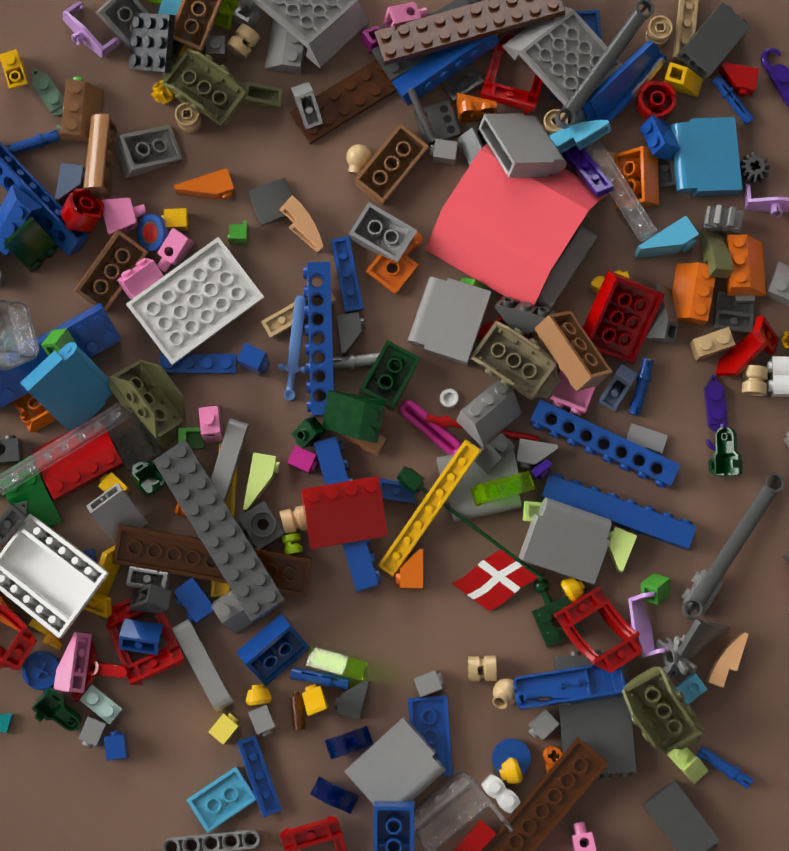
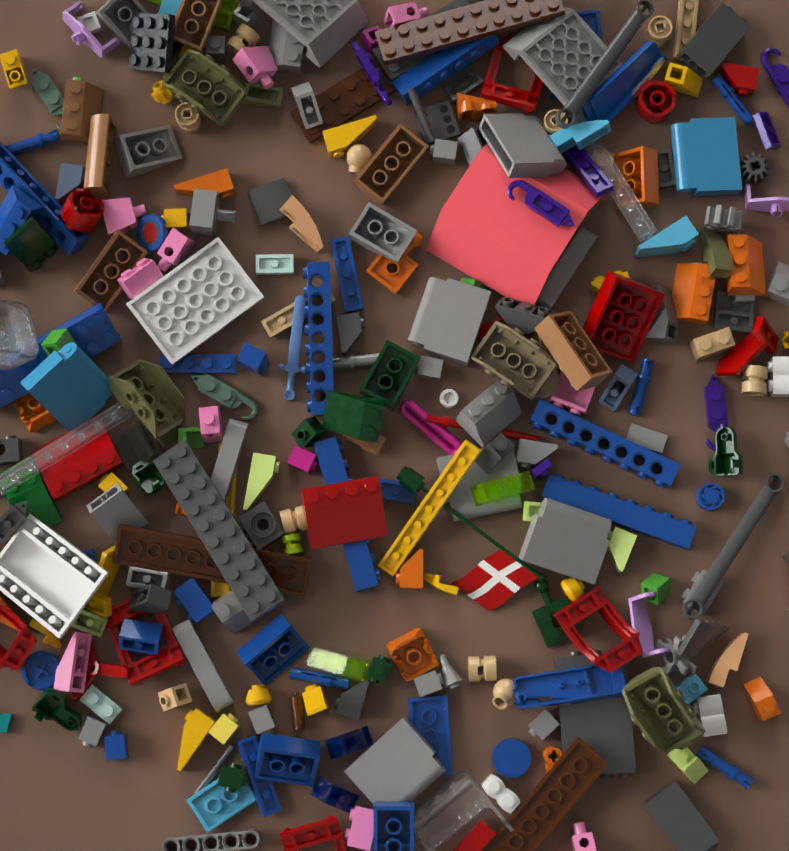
(90, 623): none -> yellowish green slope
(91, 22): none -> white tile
(174, 697): none -> tan brick
(193, 735): none -> yellow slope
(207, 213): none -> light grey brick
(216, 767): none -> flat silver bar
(224, 394): none -> sand green plate
(232, 777): none -> dark green brick
(238, 233): bright green panel -> none
(256, 65): none -> bright pink torso
(274, 264): none -> light aqua plate
(287, 759): none -> blue slope
(342, 137): none -> yellow slope
(361, 829): none -> bright pink brick
(372, 73): none -> dark purple plate
(379, 669): none -> dark green brick
(412, 654): none -> orange slope
(429, 368): none -> light grey brick
(434, 580): none -> yellow slope
(450, 676): none -> light grey cone
(511, 771): yellow cone -> none
(542, 204): none -> dark purple plate
(659, 138): blue brick -> none
(710, 496): none -> blue wheel
(710, 714): none -> white brick
(761, 699): none -> orange slope
(767, 131): none -> dark purple plate

